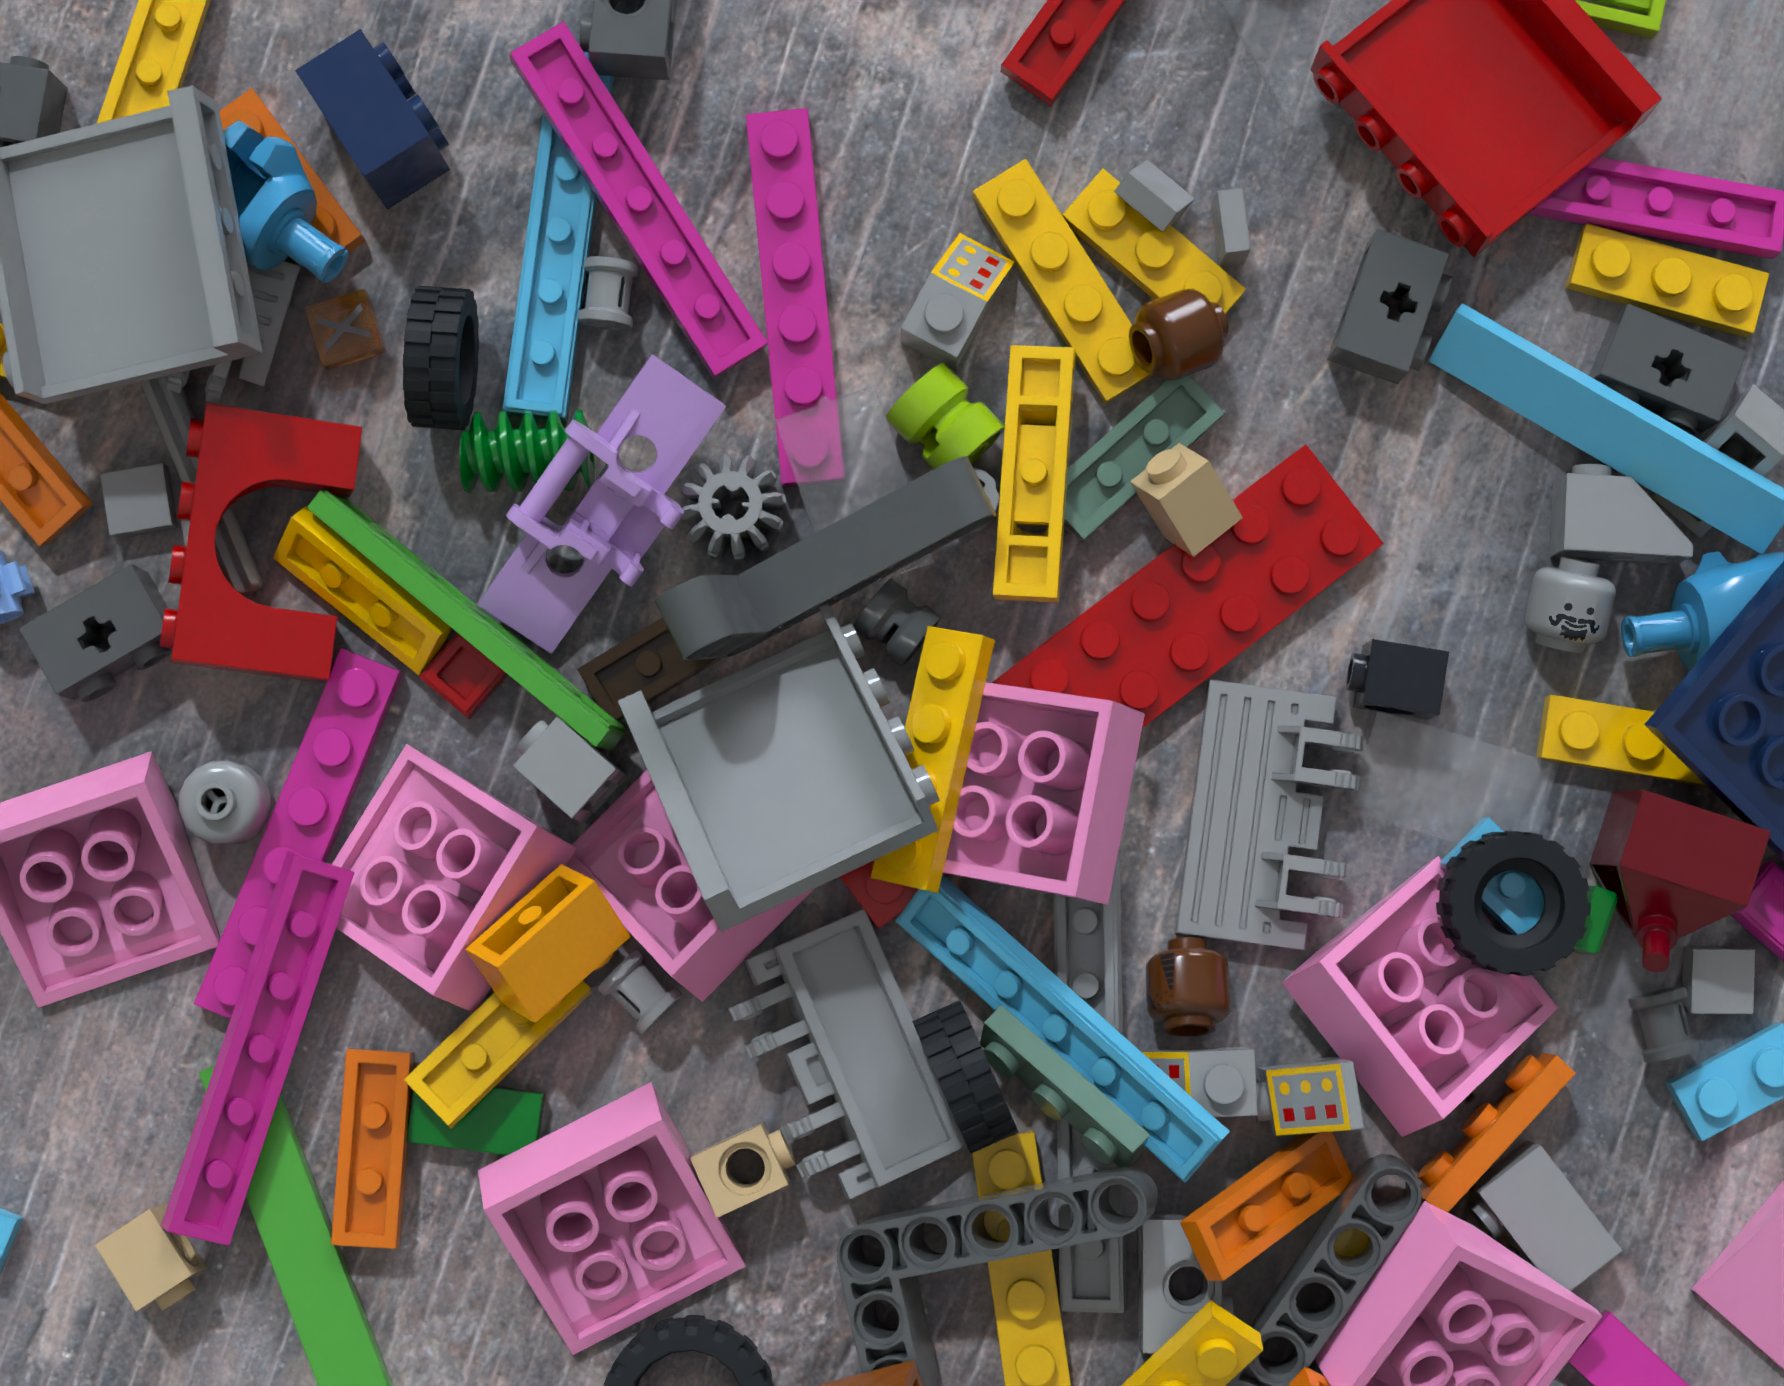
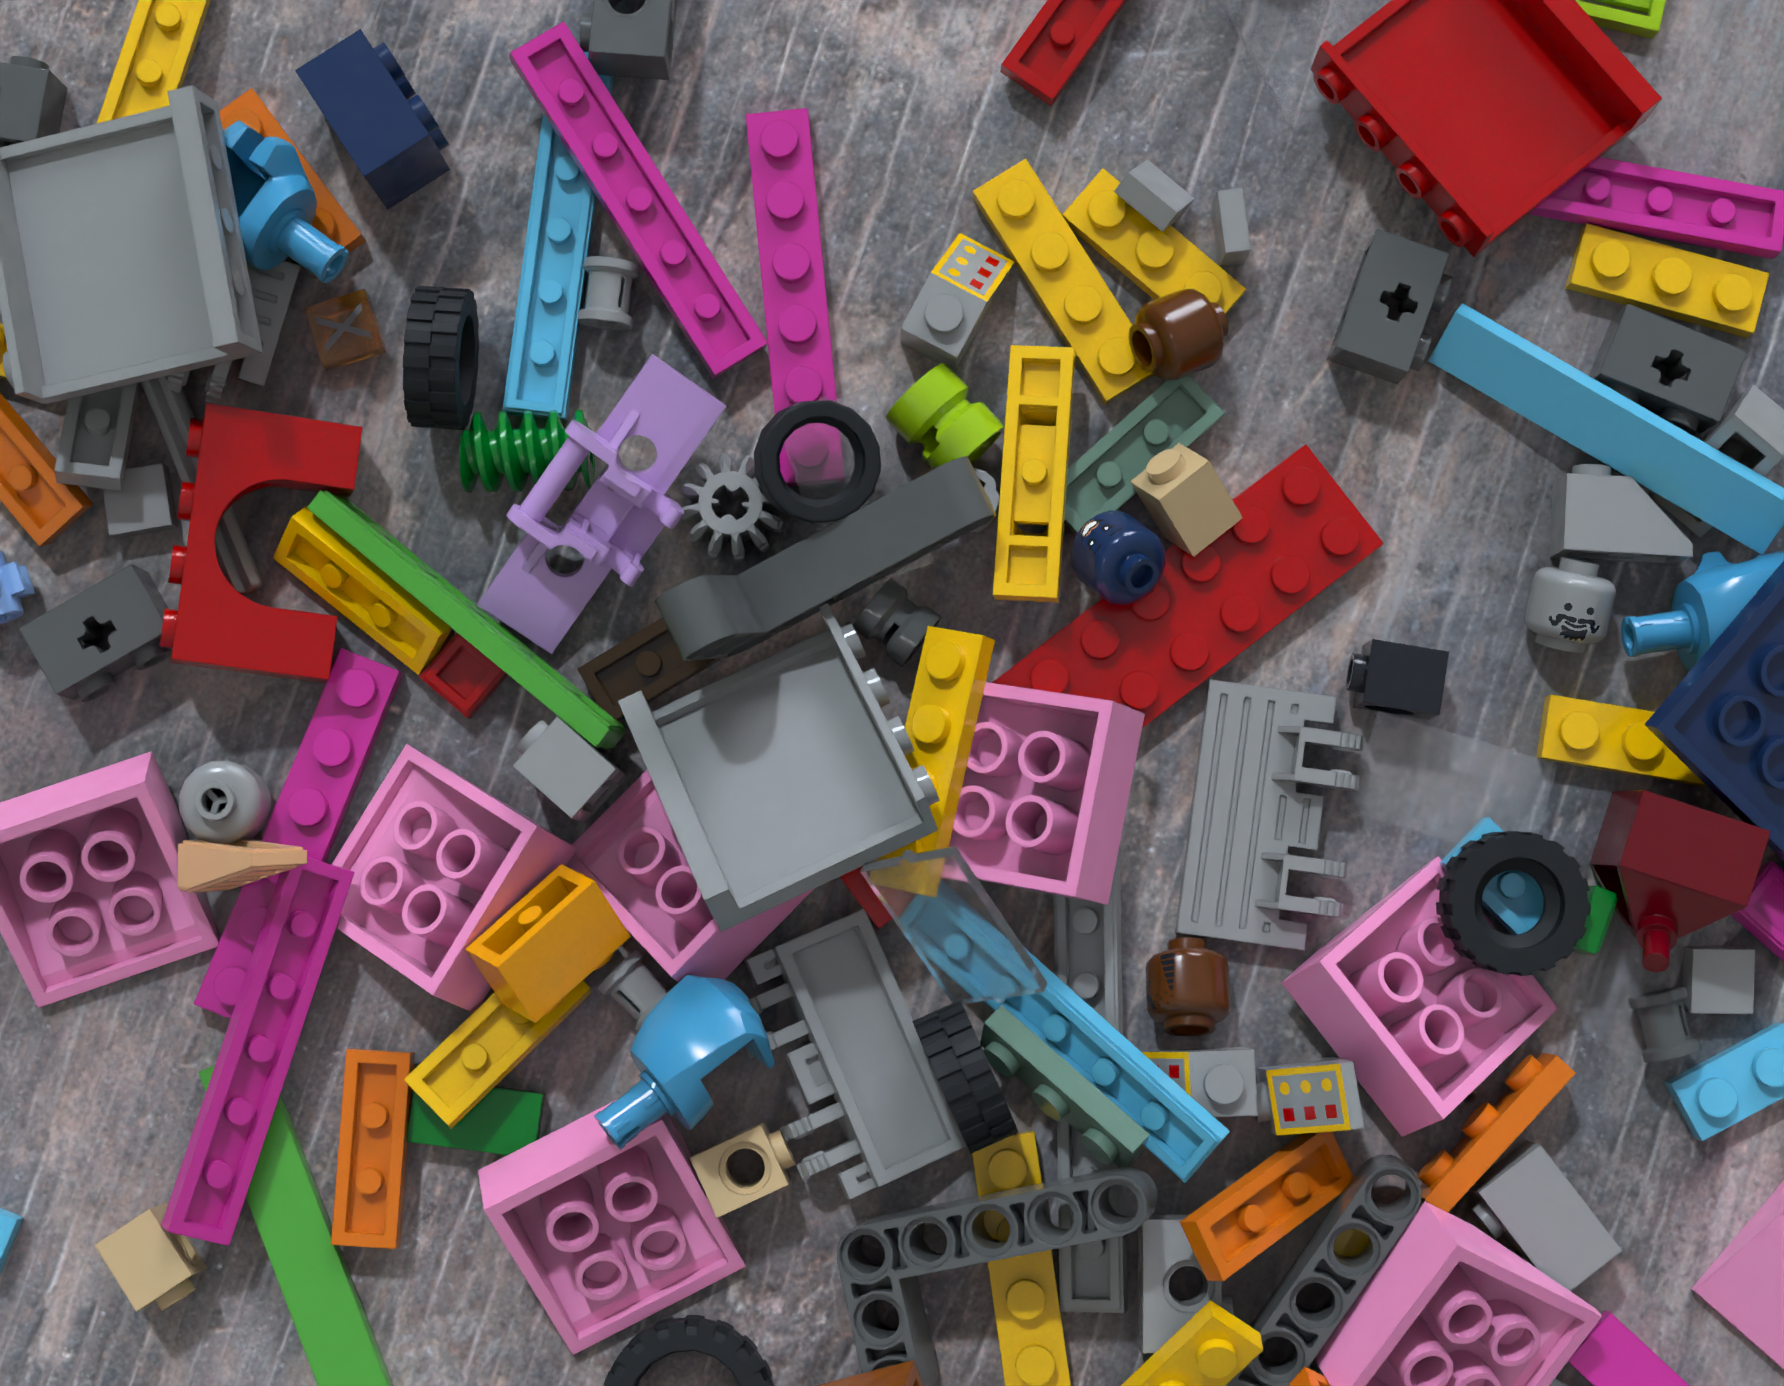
(97, 438): none -> light grey plate
(228, 866): none -> light nougat slope
(677, 1046): none -> dark azure piece
(866, 461): none -> black tyre
(954, 926): none -> clear piece
(1118, 557): none -> dark blue head

